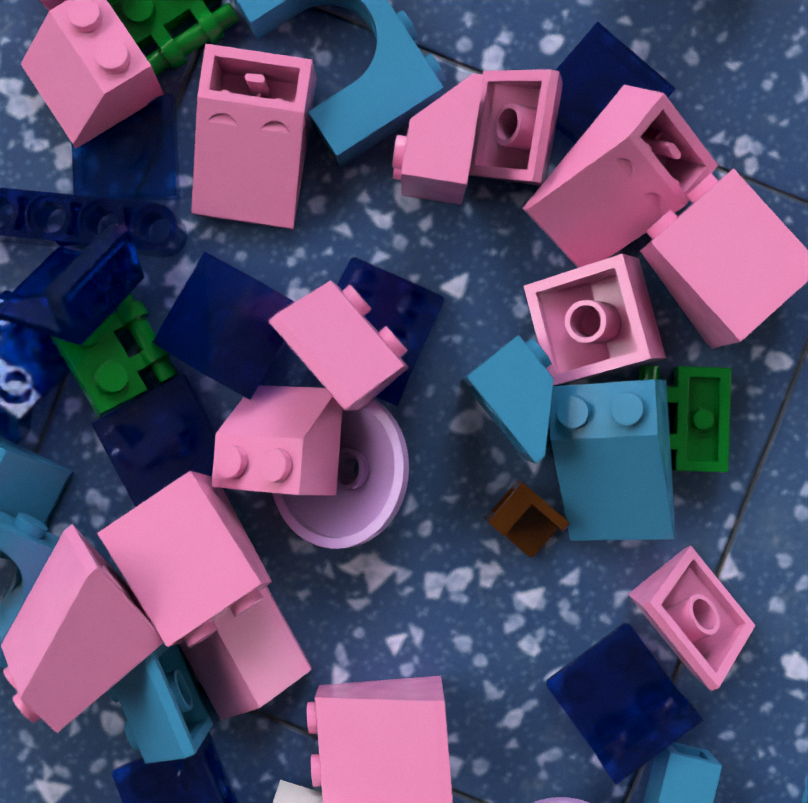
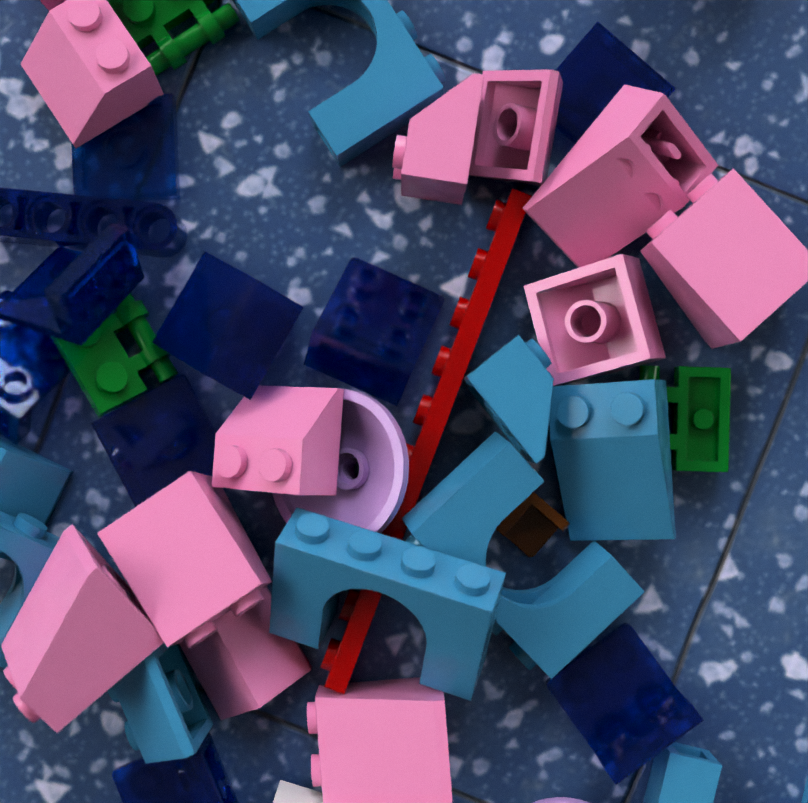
(251, 135): bright pink slope -> none
(341, 344): bright pink slope -> none
(432, 416): none -> red plate
(446, 594): none -> dark azure arch
(546, 621): none -> dark azure arch
(695, 616): bright pink slope -> none

